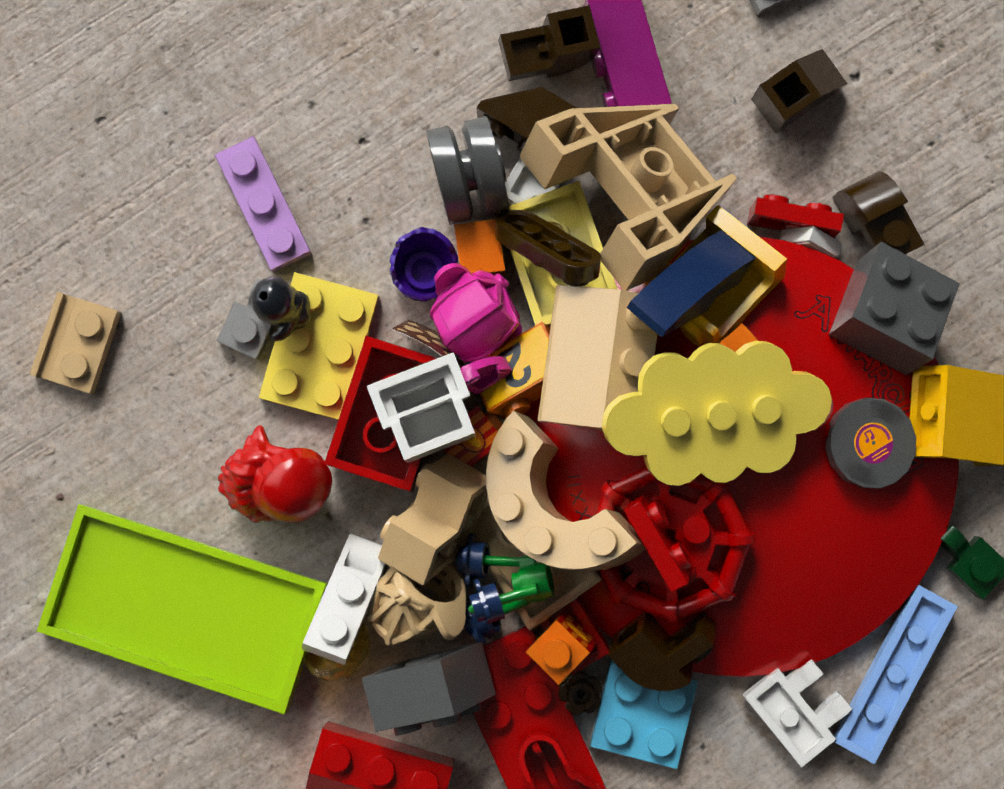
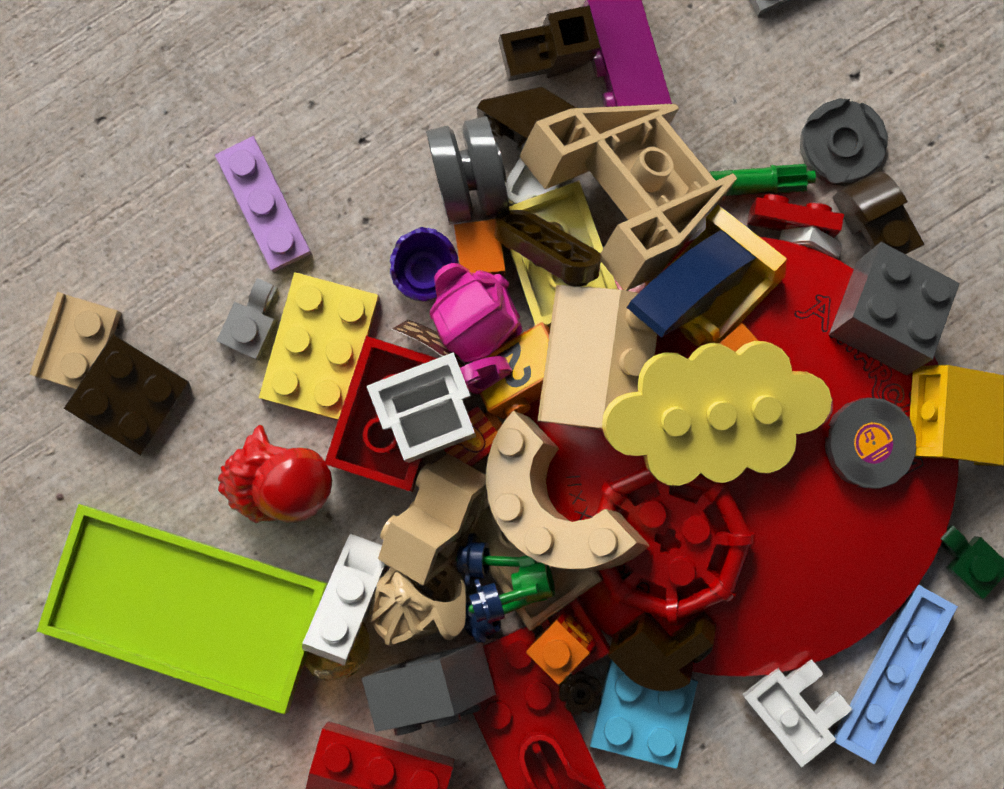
(126, 394): none -> dark brown plate
(281, 306): black animal -> none
(670, 558): red plate -> none
(768, 179): none -> green piece
(797, 89): dark brown slope -> none
(843, 142): none -> dark grey tile

